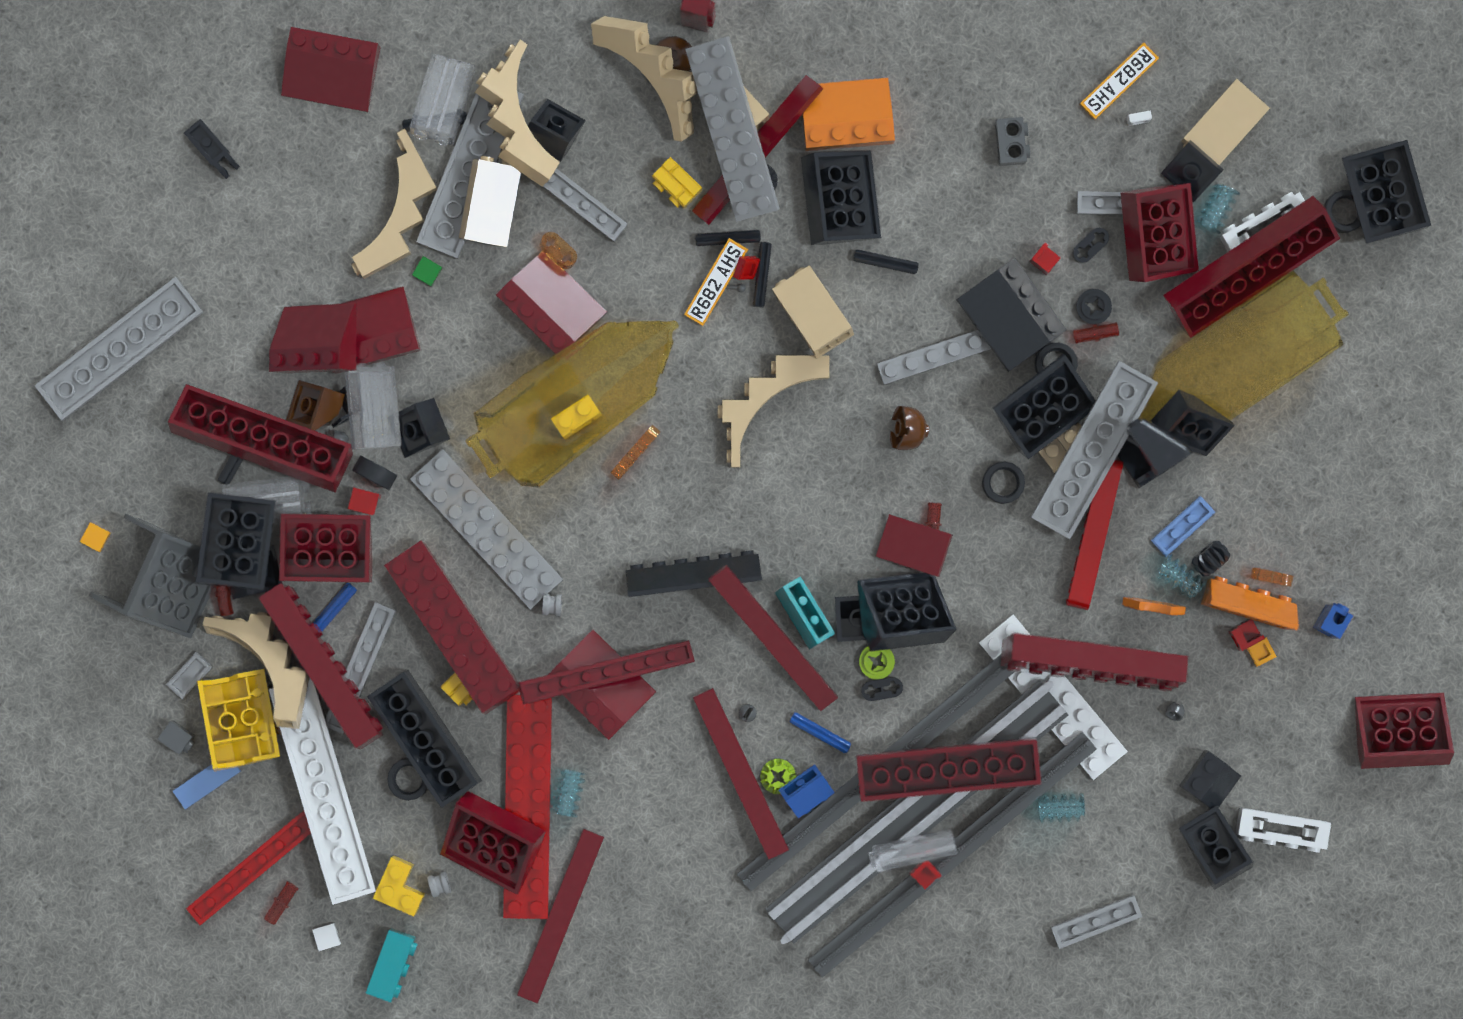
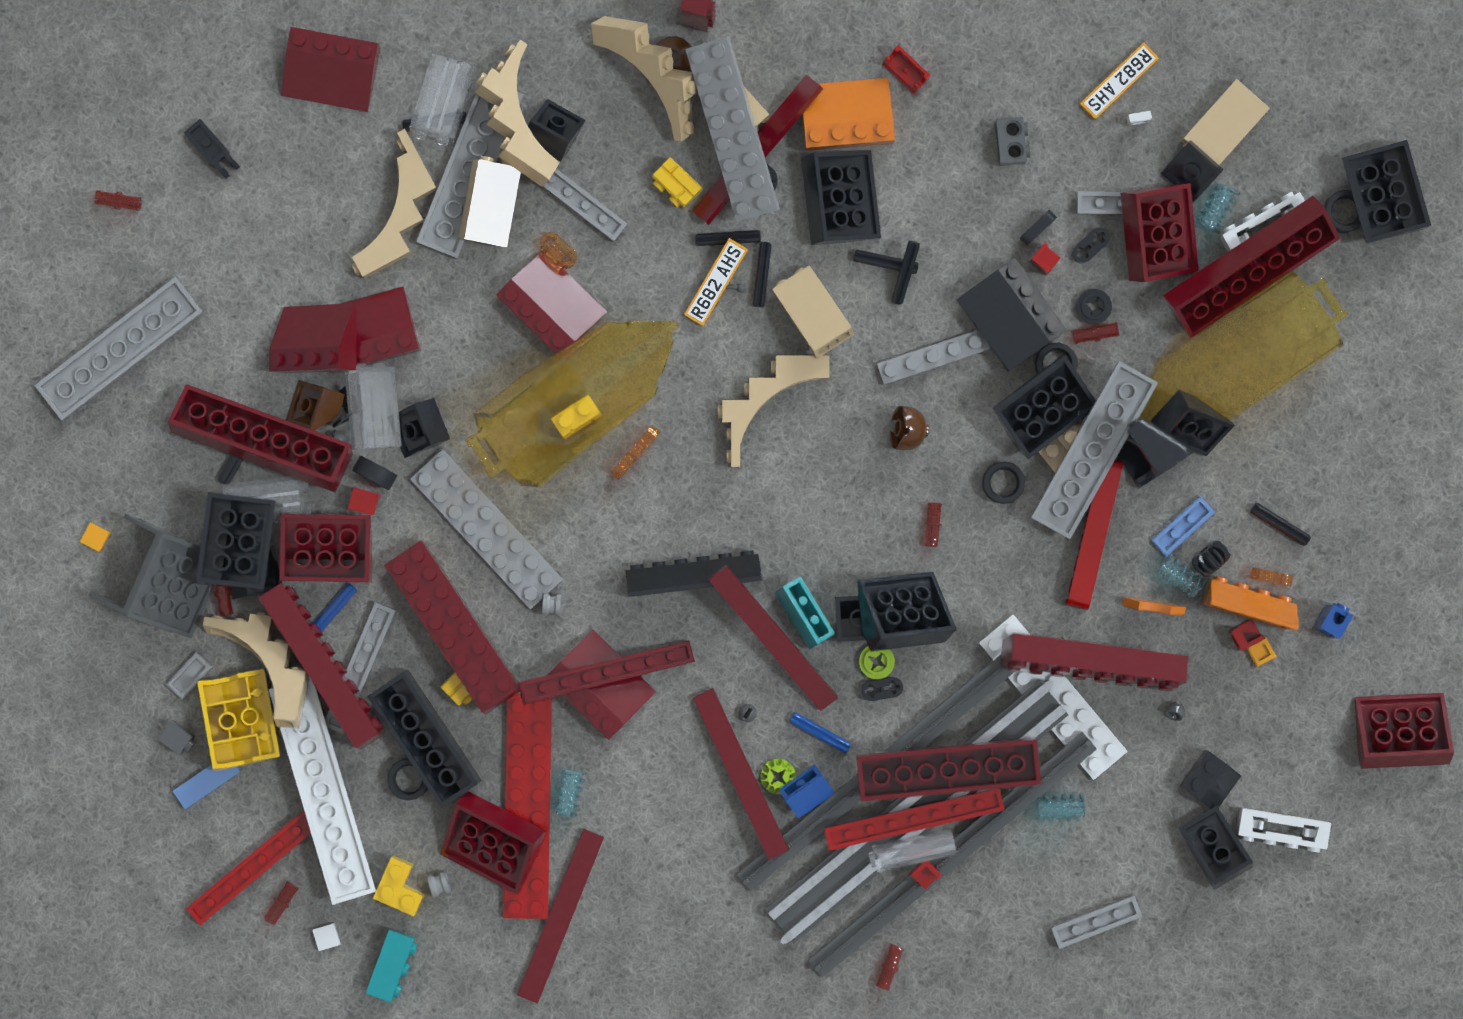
(118, 200): none -> clear red pin
(427, 271): green tile -> none
(746, 267): red tile -> none
(889, 967): none -> clear red pin
(905, 272): none -> black axle
(906, 69): none -> red hinge
(914, 545): dark red tile -> none
(914, 819): none -> red plate
(1038, 227): none -> black beam
(1280, 524): none -> black axle

